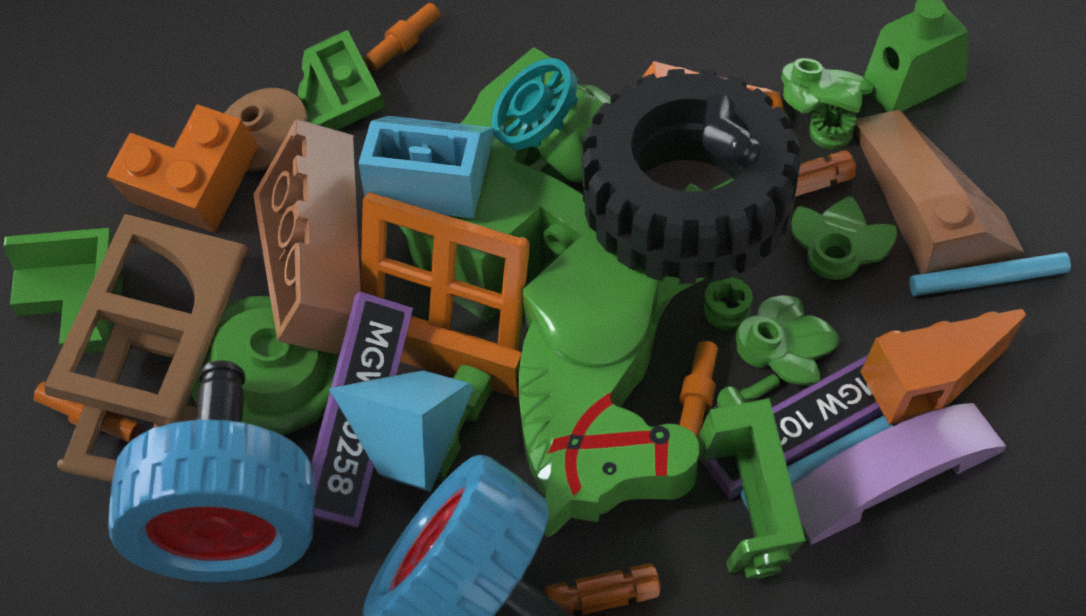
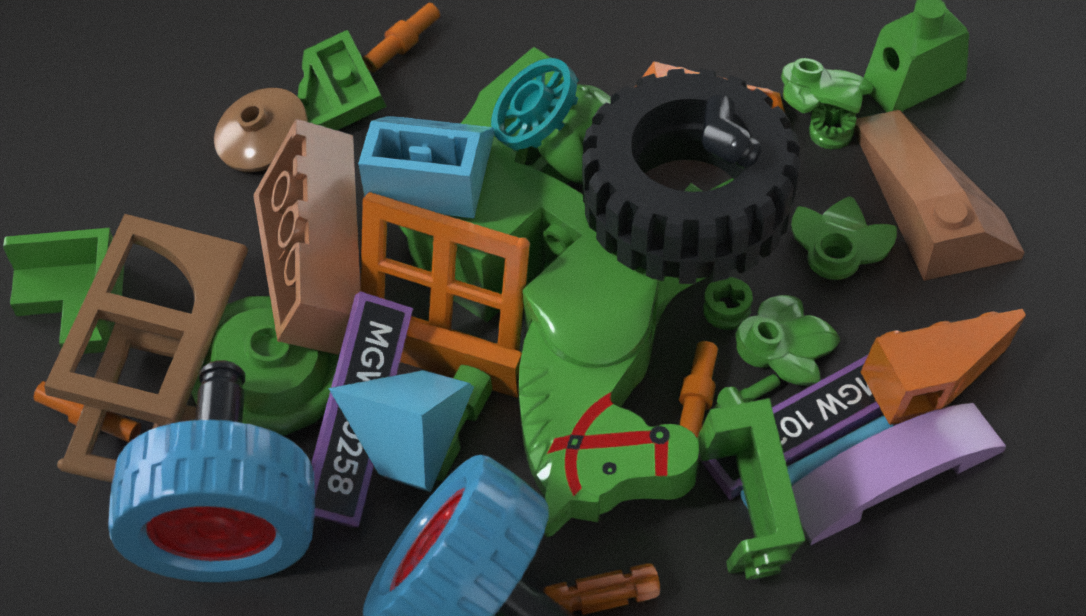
(195, 176): orange brick -> none
(818, 172): orange axle -> none
(989, 274): medium azure bar -> none

